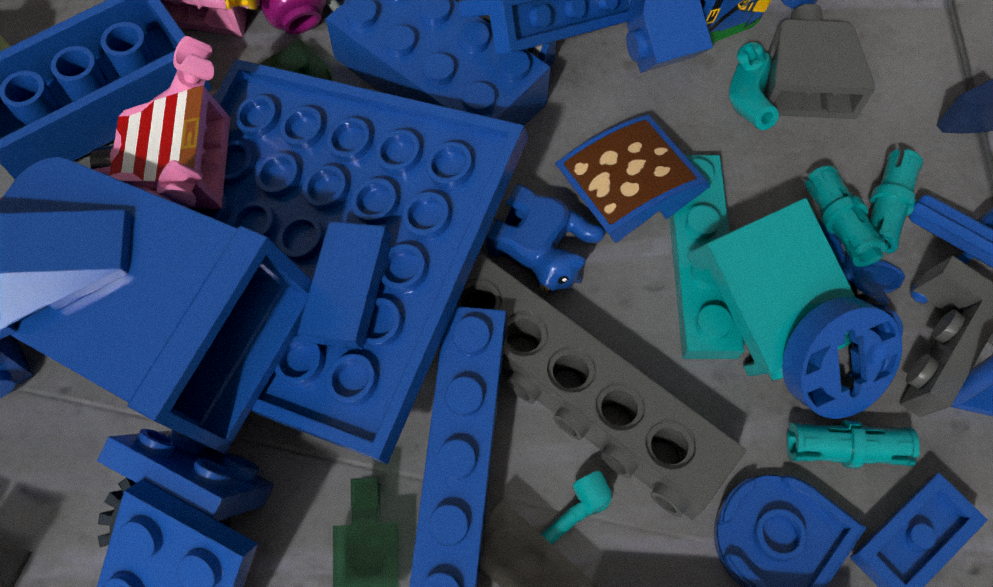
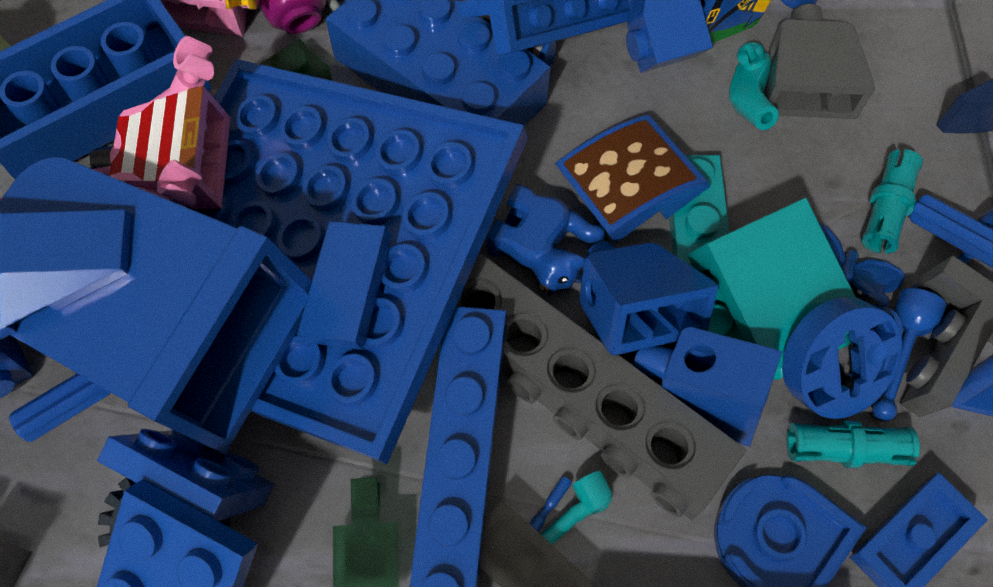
(55, 407): none -> blue axle
(551, 502): none -> blue piece
(643, 296): none -> blue torso
(716, 378): none -> blue torso
(845, 216): teal pin -> none
(920, 315): none -> blue hinge

